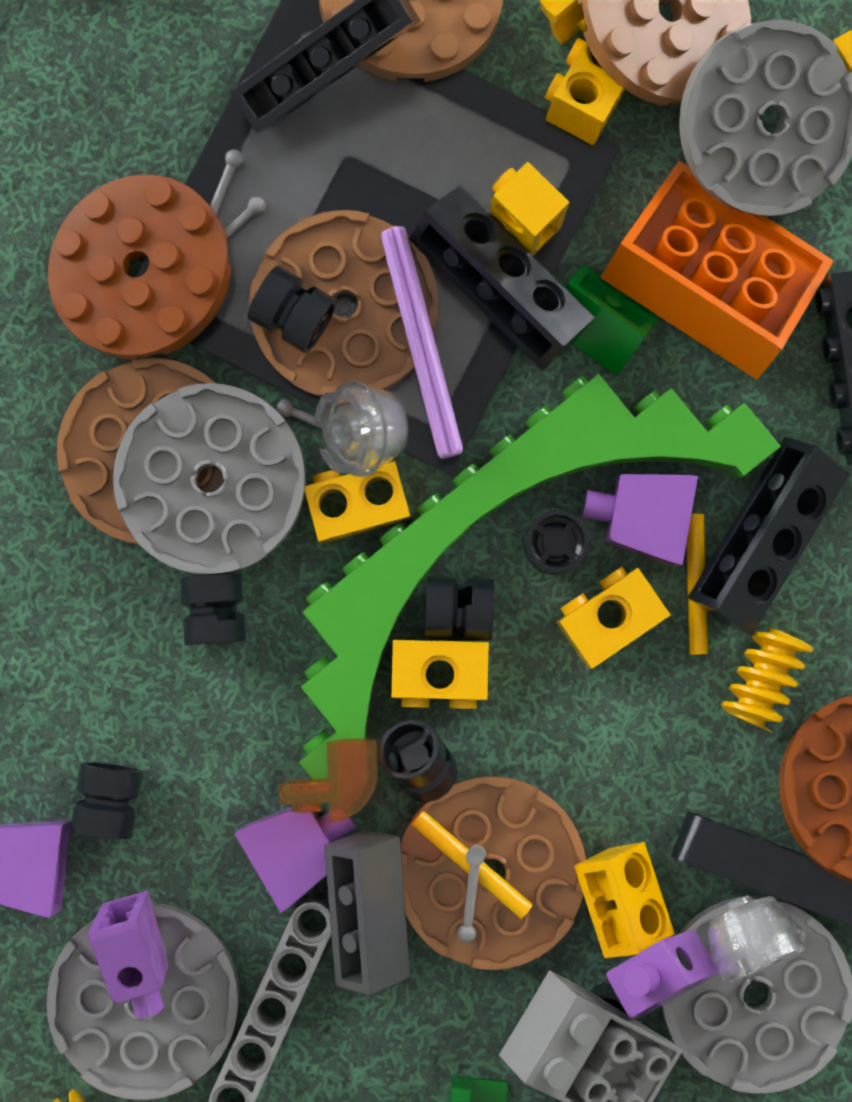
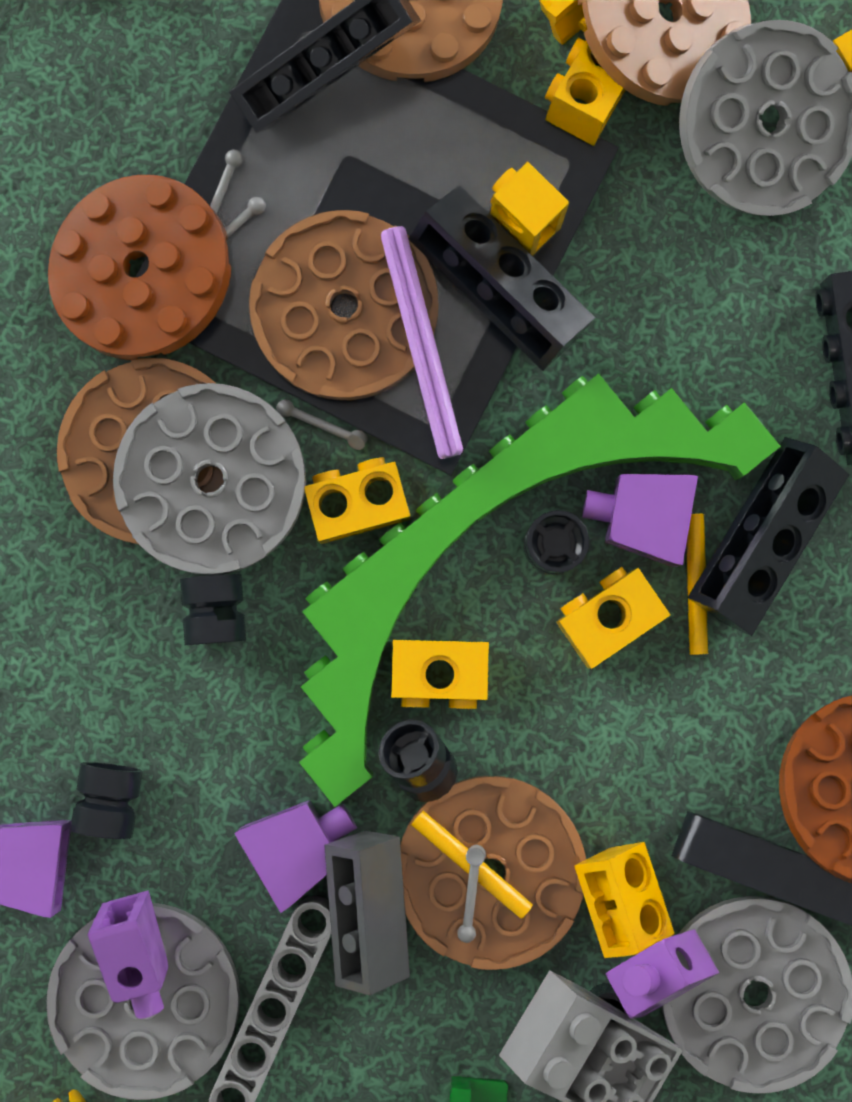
(292, 309): black wheel -> none
(350, 780): clear orange brick -> none
(361, 428): clear cone -> none
(459, 608): black wheel -> none
(618, 321): green panel -> none
(717, 272): orange slope -> none
(752, 937): clear cone -> none
(766, 678): yellow piece -> none

